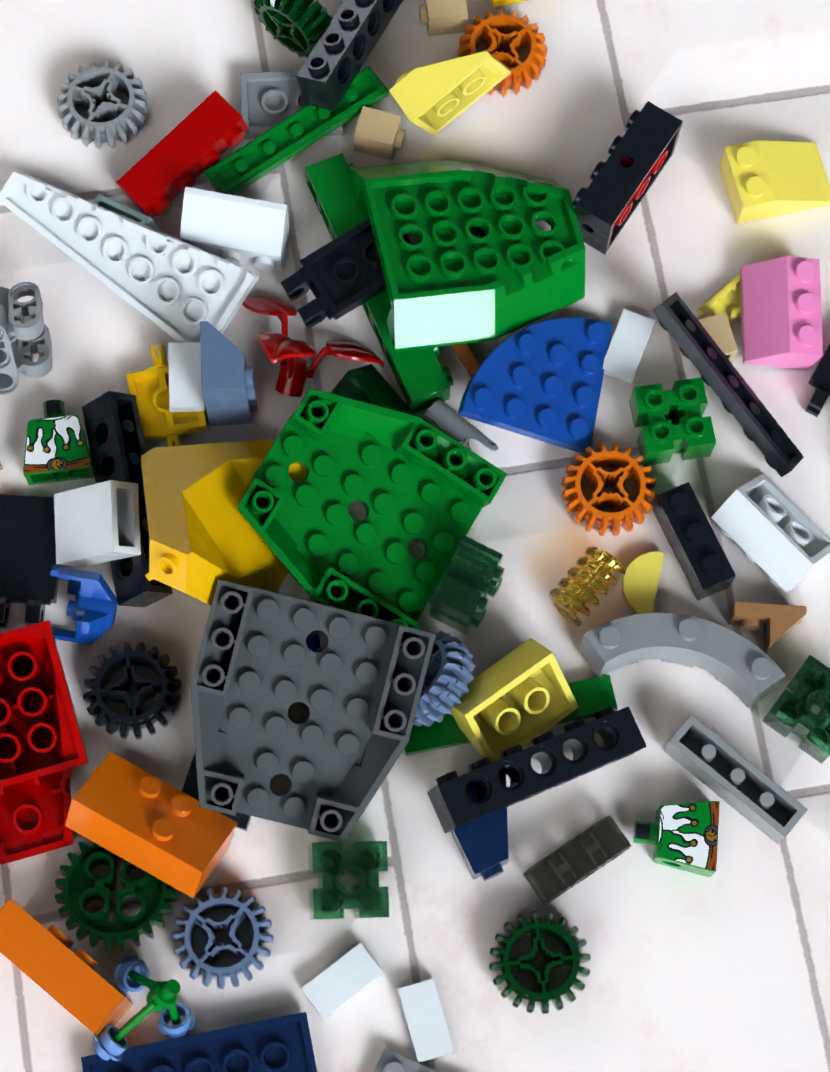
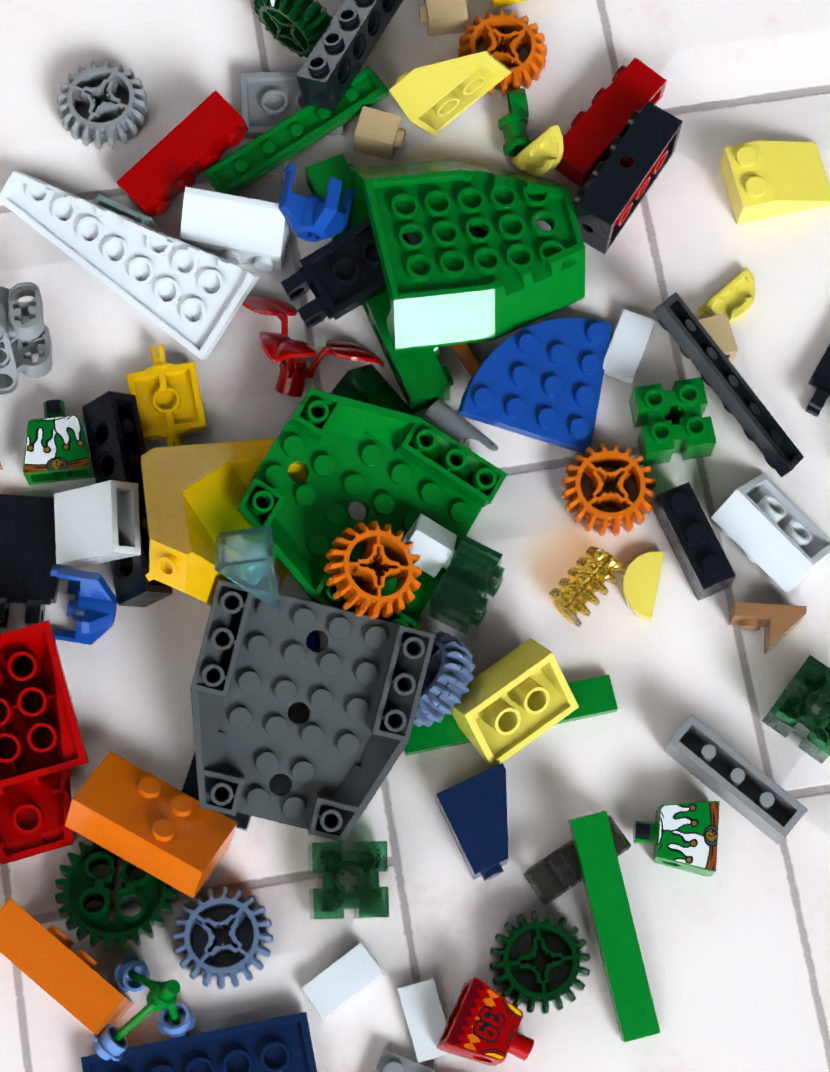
(117, 693): black gear -> none
(185, 377): white tile -> none
(225, 379): sand blue slope -> none
(250, 561): none -> clear light blue slope
(313, 216): none -> blue piece
(376, 544): none -> orange gear
(432, 543): none -> white brick
(457, 809): black brick -> none
(484, 1027): none -> torso
(514, 123): none -> green connector
(542, 153): none -> light yellow tile
(607, 118): none -> red brick
(614, 926): none -> green tile
(684, 642): light grey brick -> none
(781, 313): bright pink slope -> none

